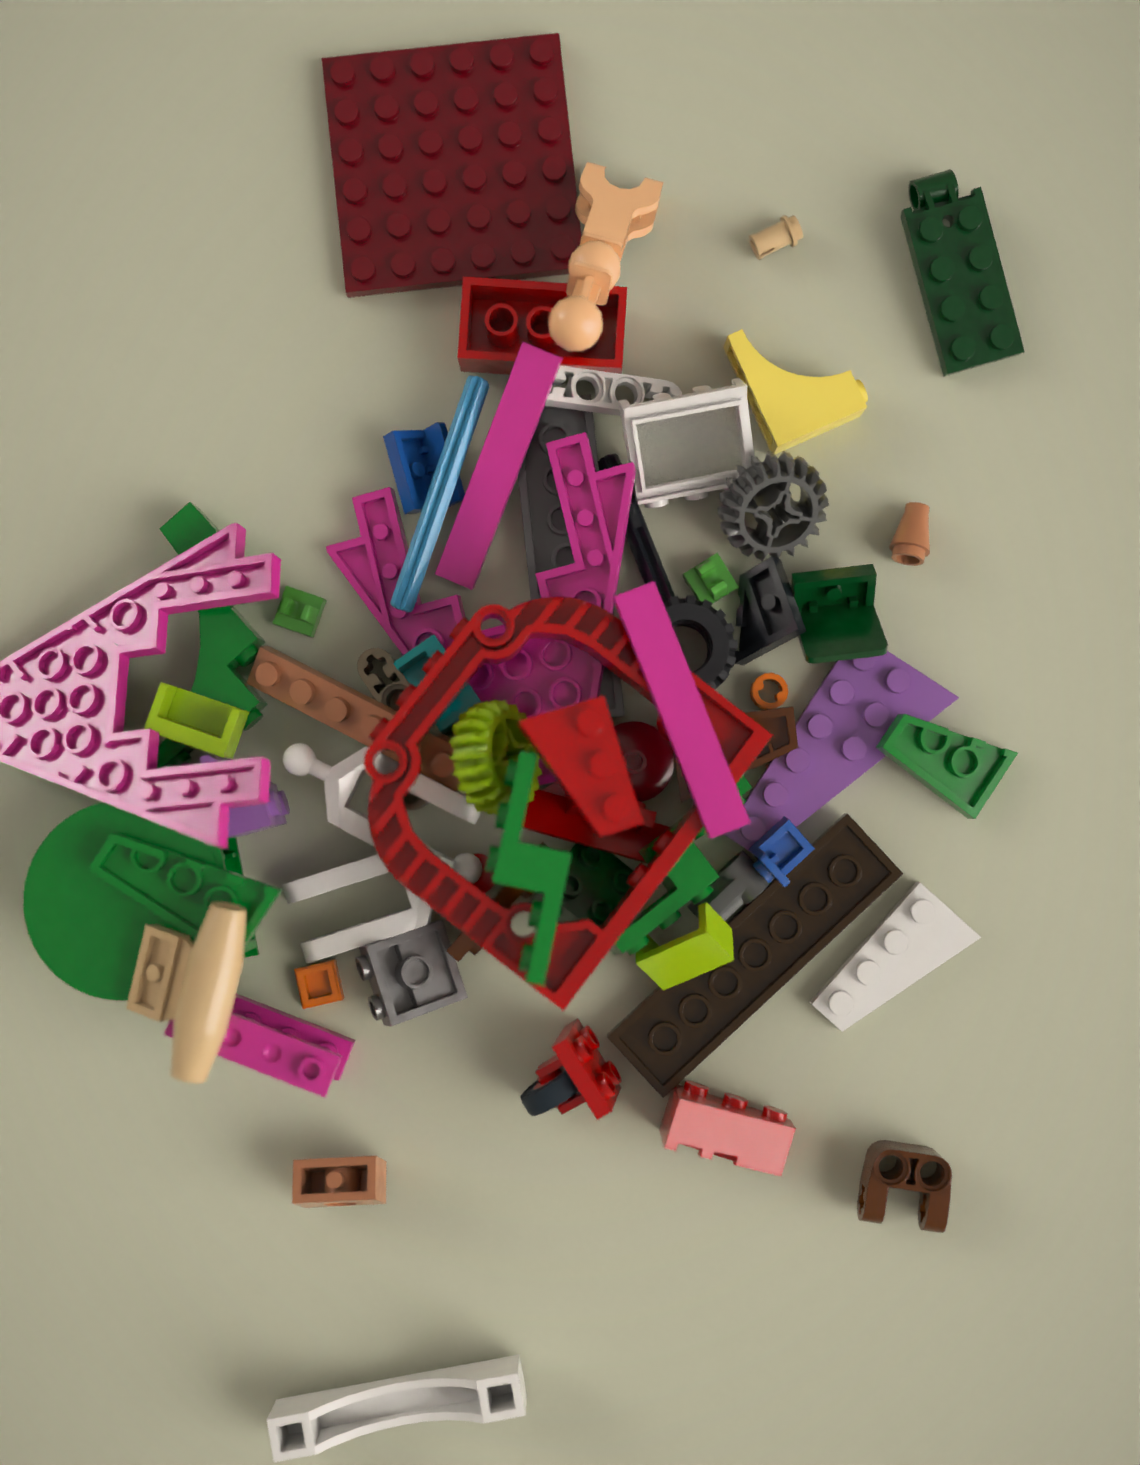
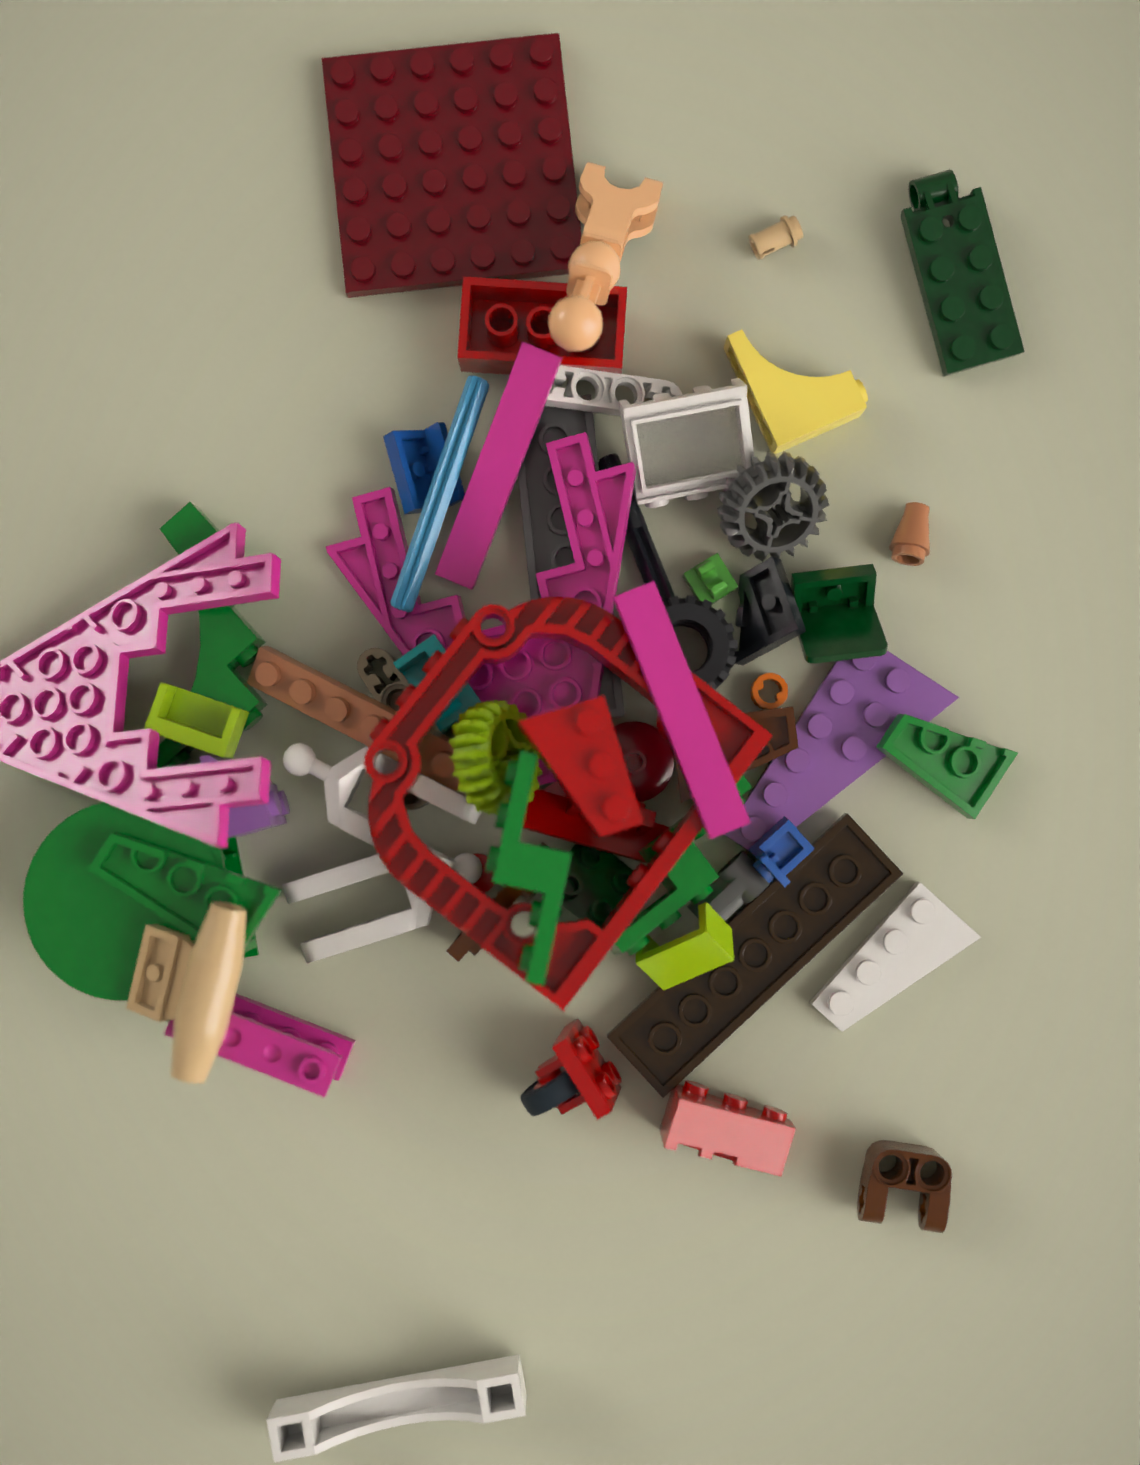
(299, 611): bright green tile -> none
(319, 983): orange tile -> none
(339, 1181): nougat brick -> none
(410, 974): flat silver plate -> none

